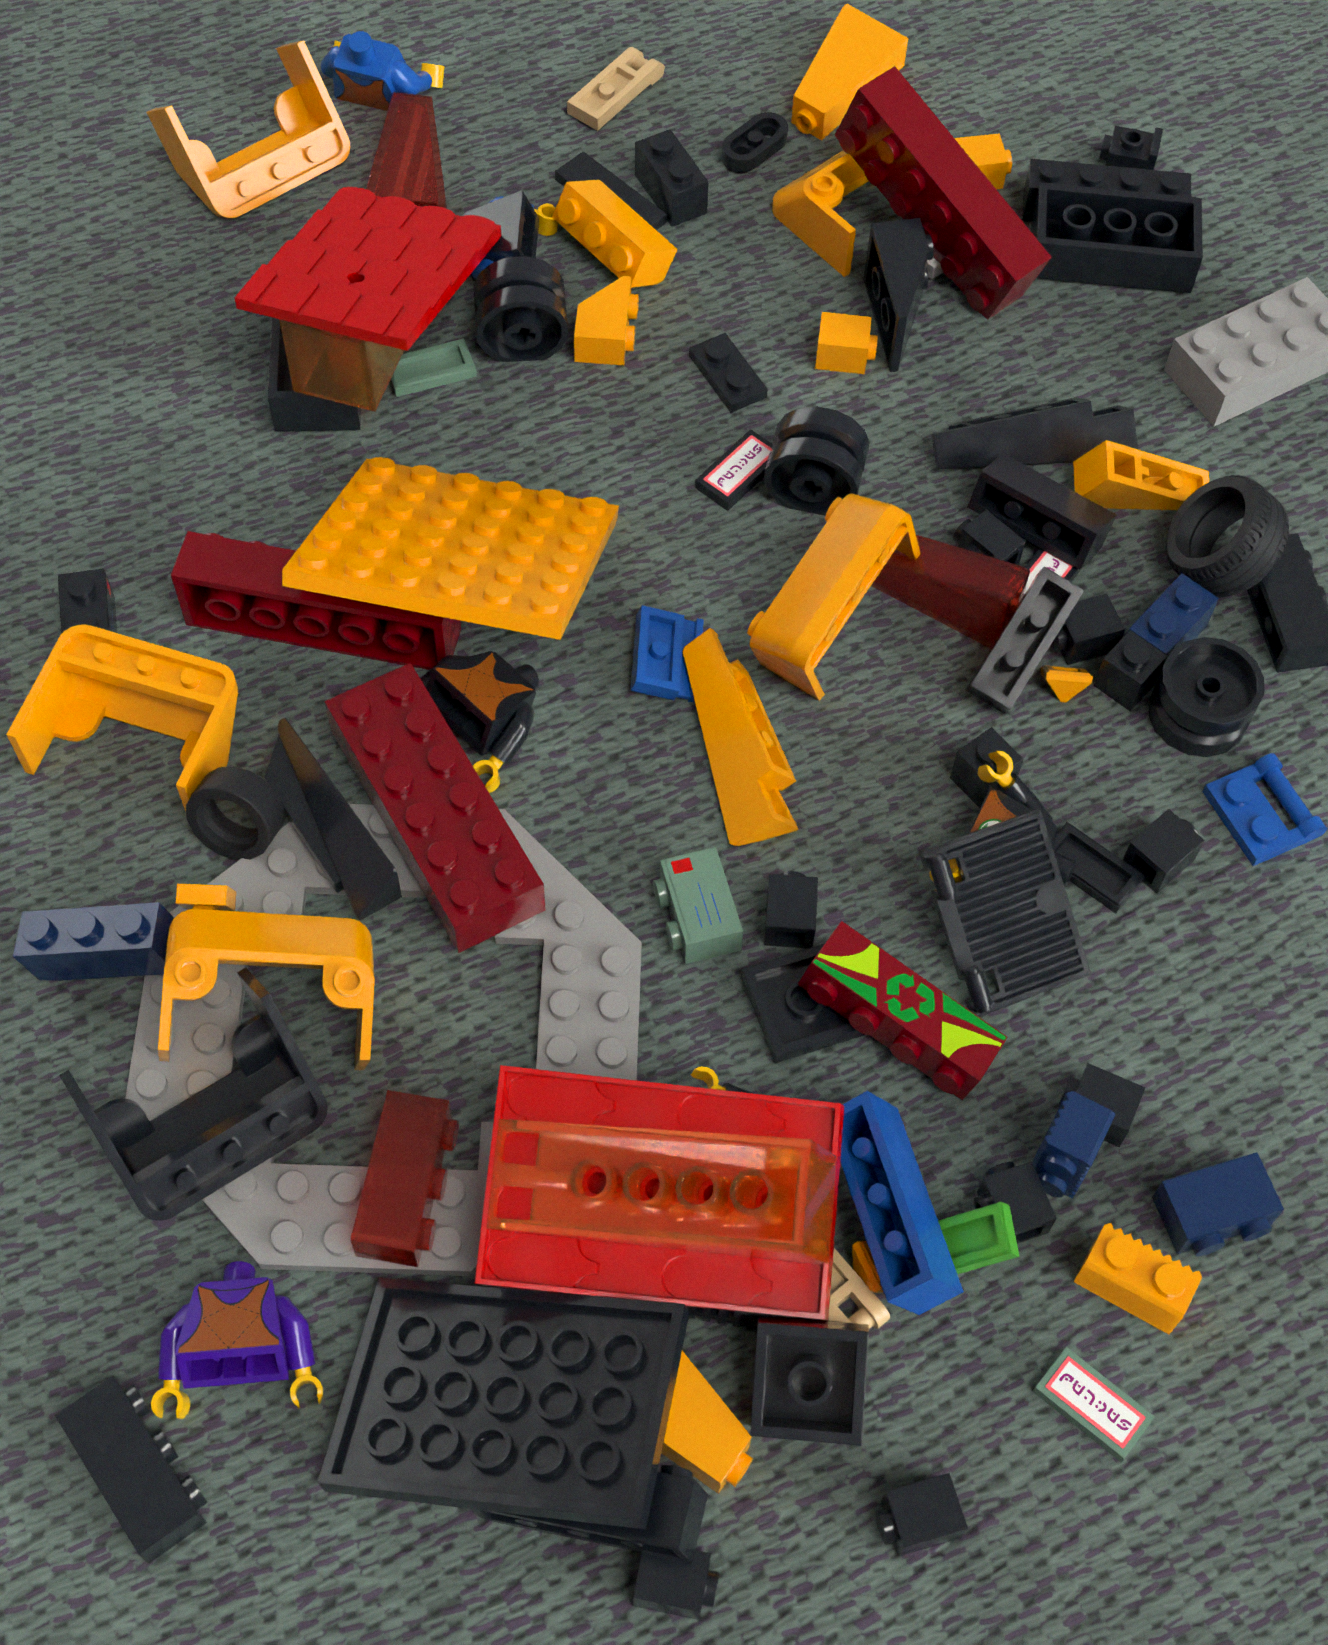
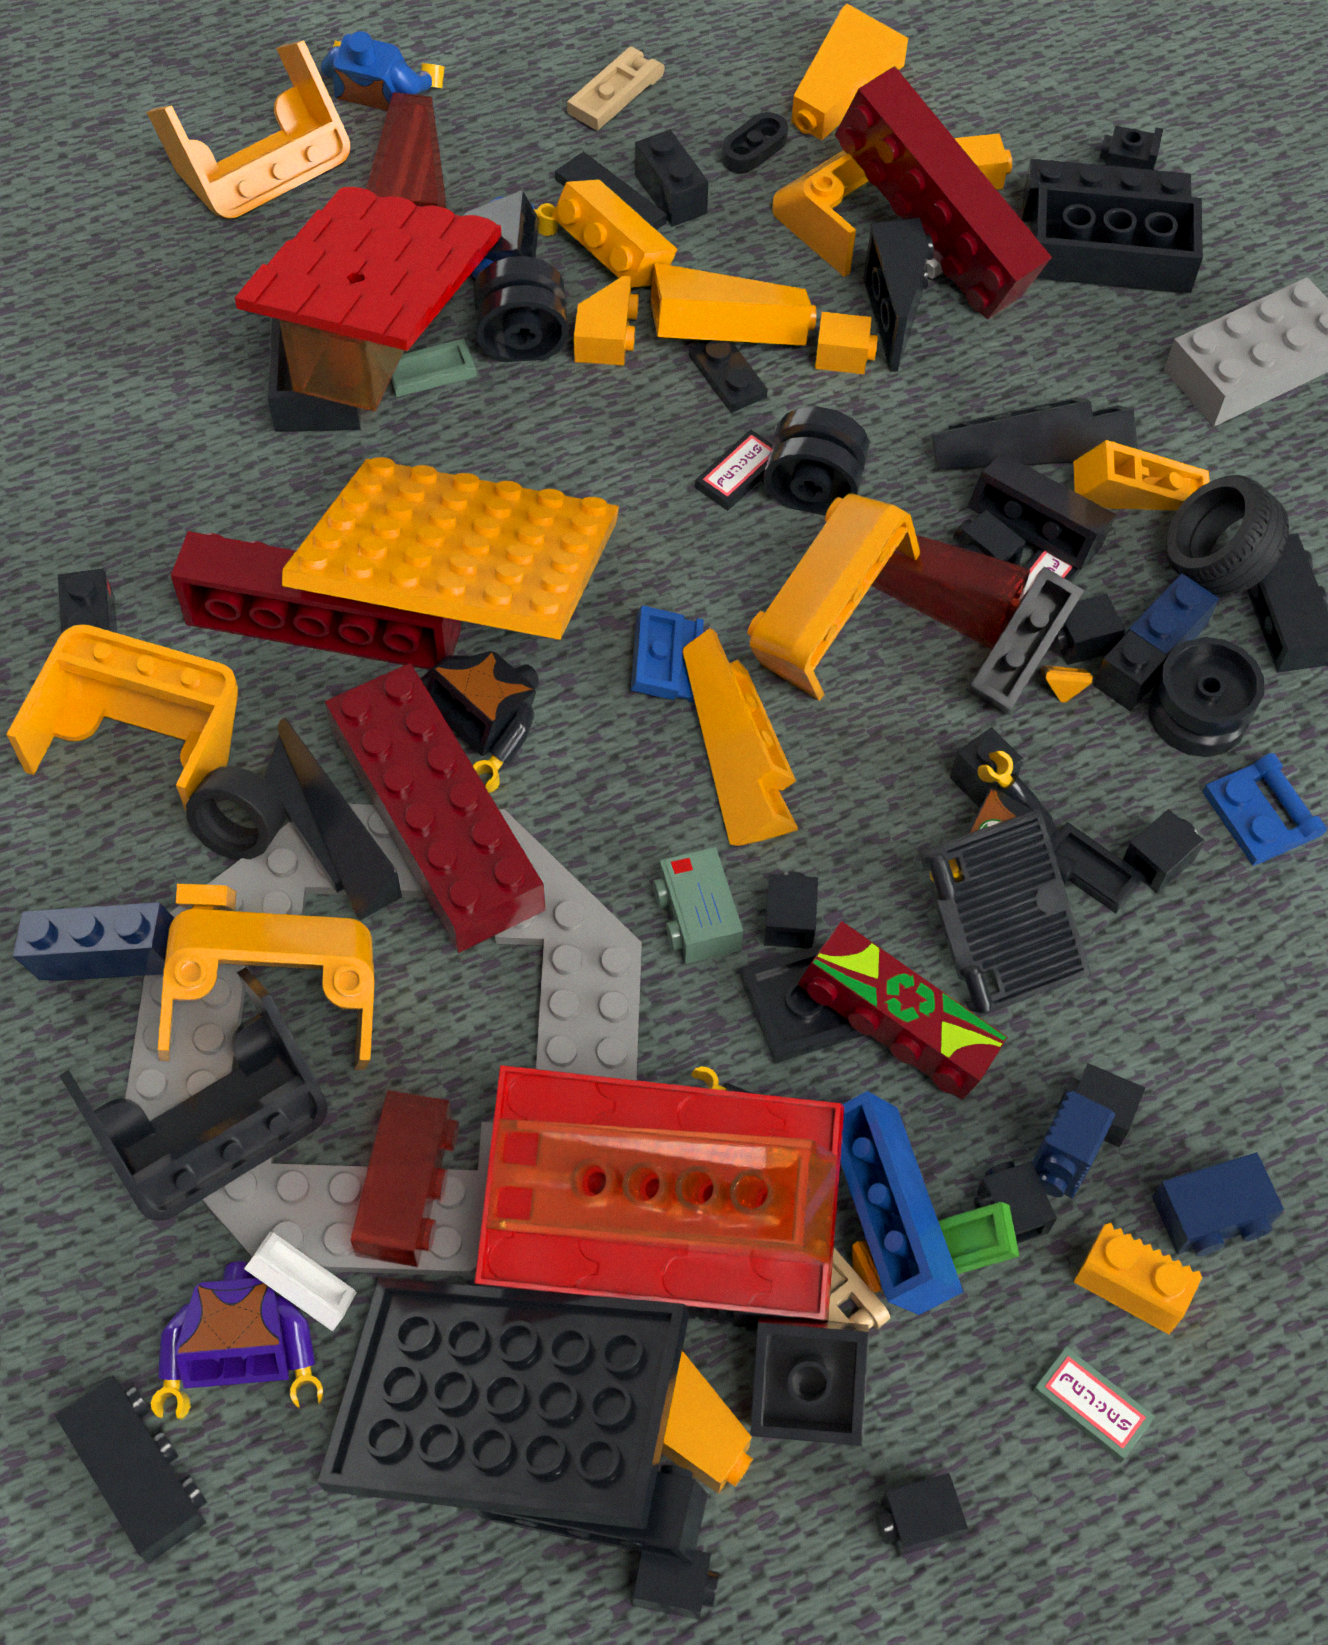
(301, 1280): none -> white tile
(728, 308): none -> light orange slope

